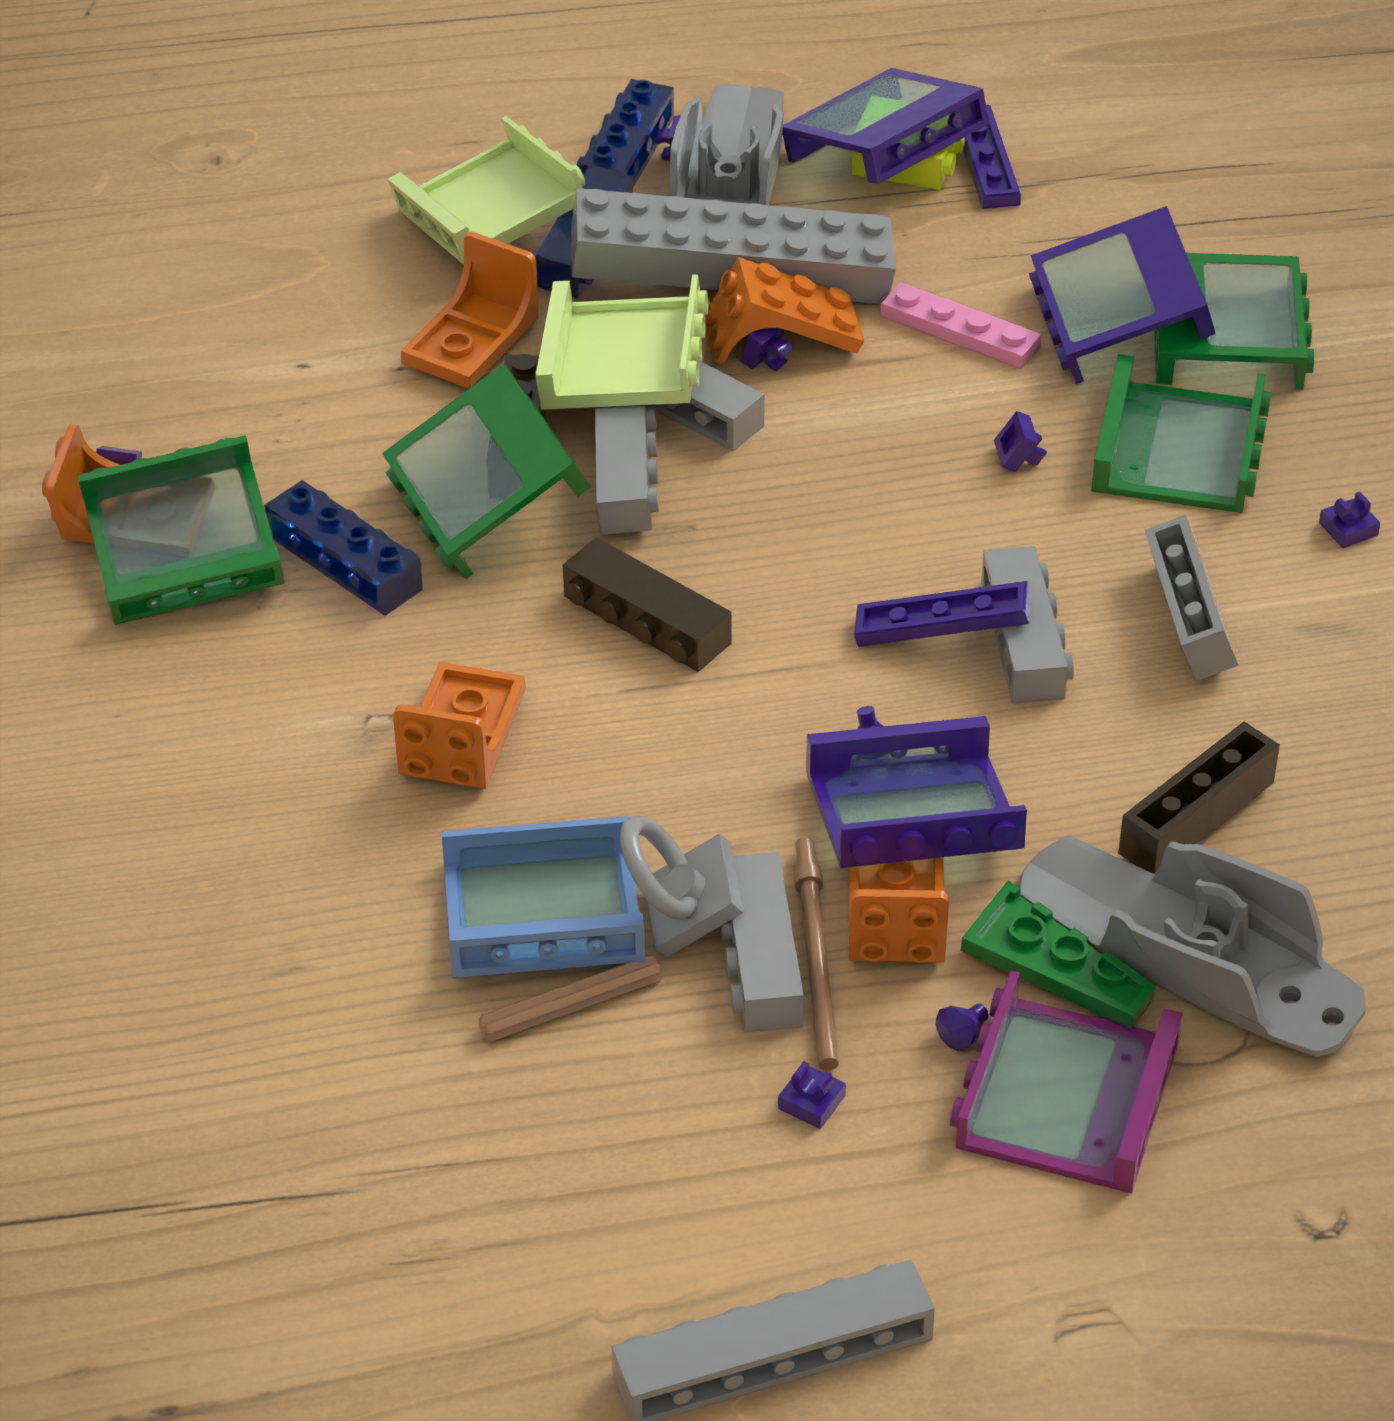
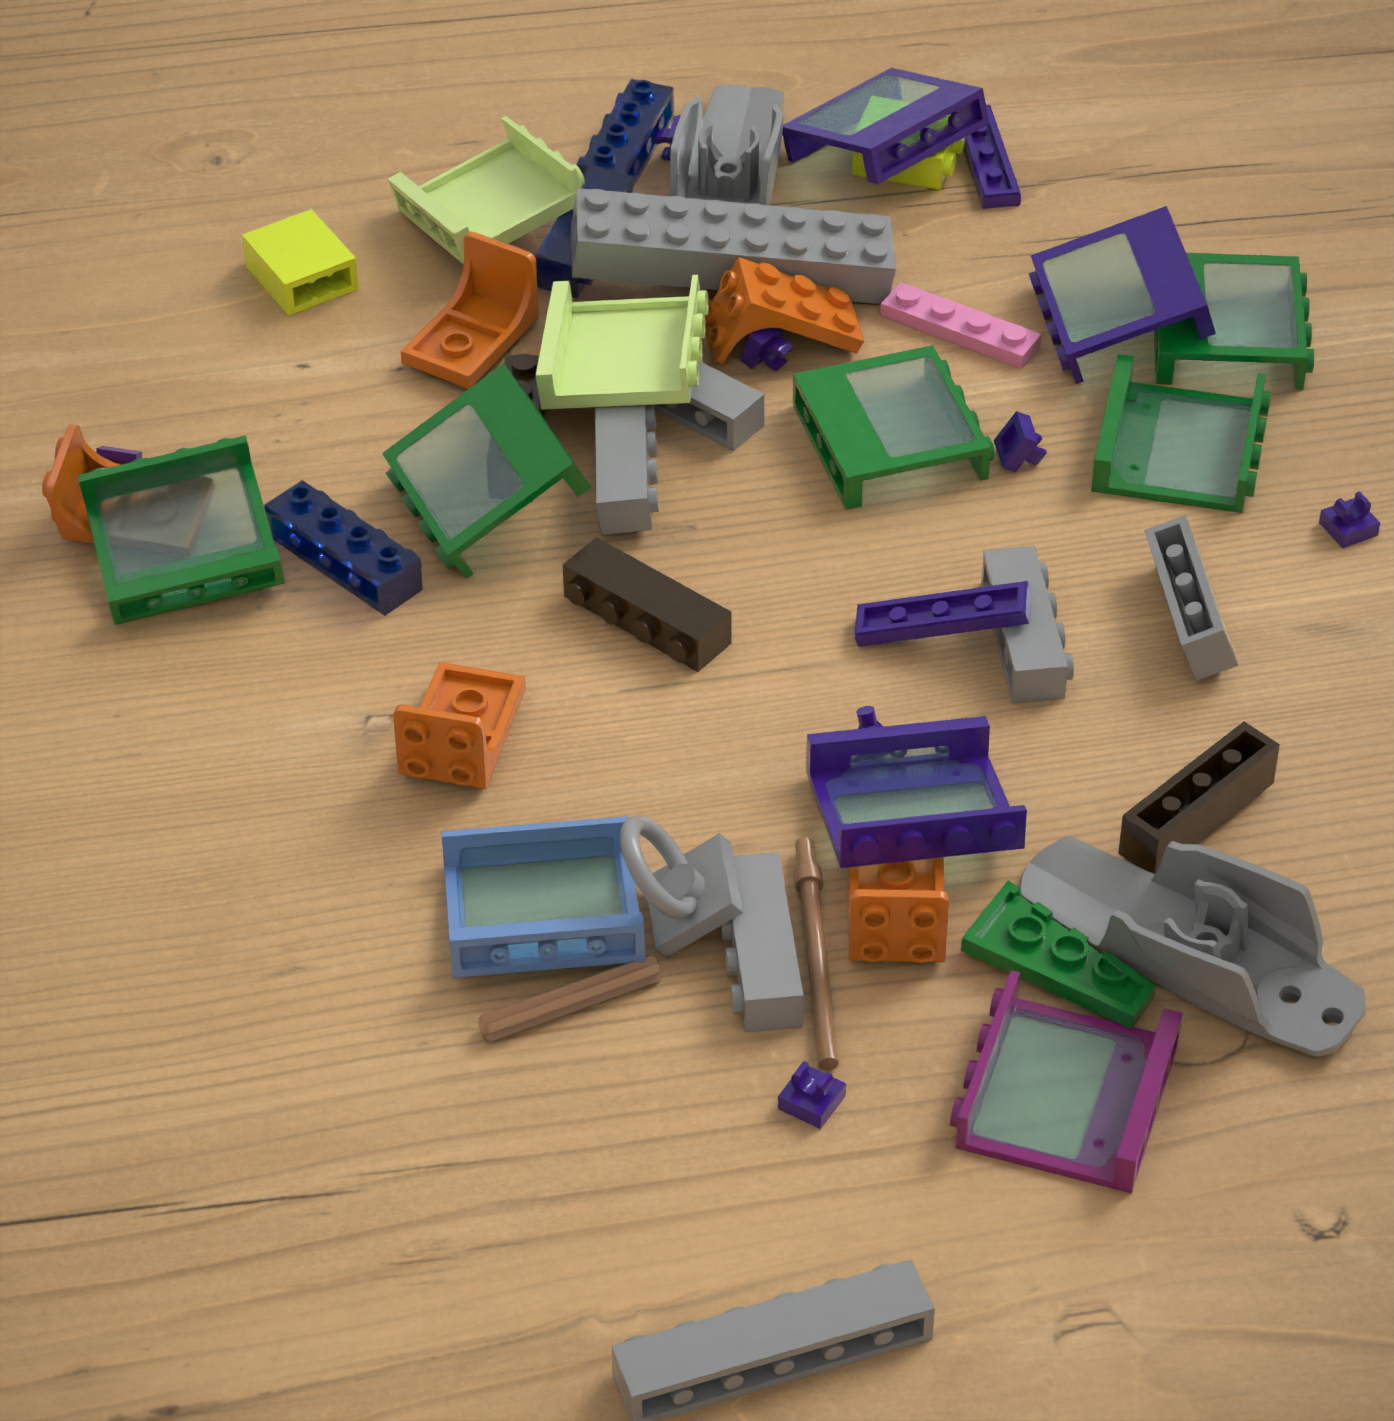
(300, 262): none -> neon yellow brick
(887, 419): none -> panel
(960, 1025): dark purple rock -> none

